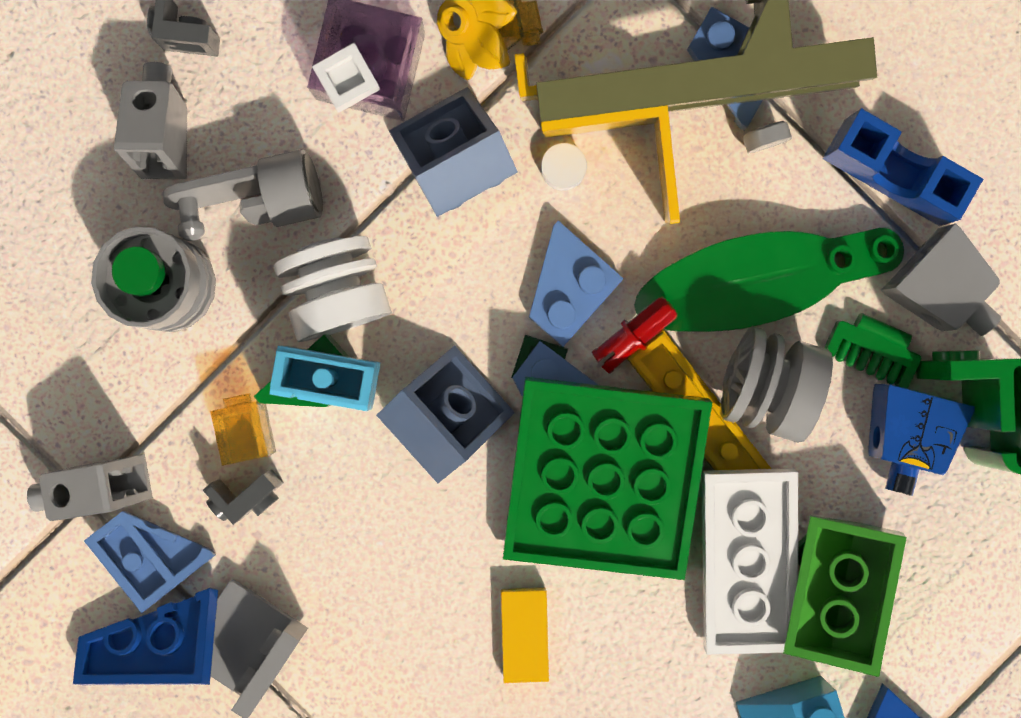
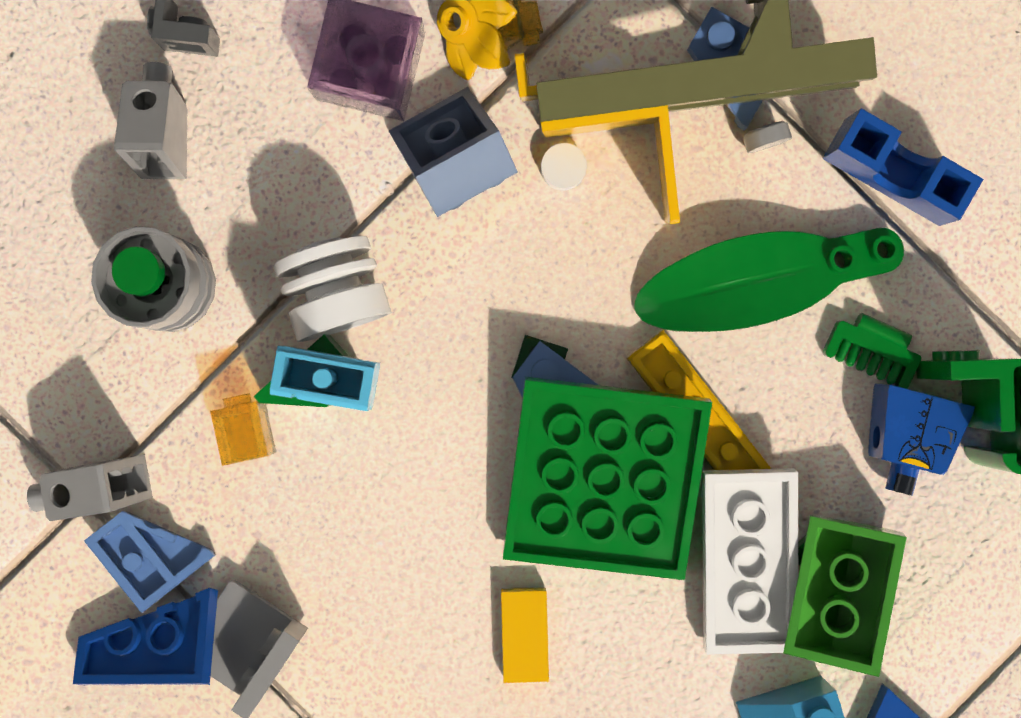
(255, 498): dark grey bracket -> none
(286, 186): light grey piece -> none
(346, 77): white plate -> none
(445, 414): sand blue slope -> none
(570, 285): medium blue wing -> none
(635, 333): red axle -> none
(782, 386): light grey wheel -> none
(947, 283): light grey torso -> none

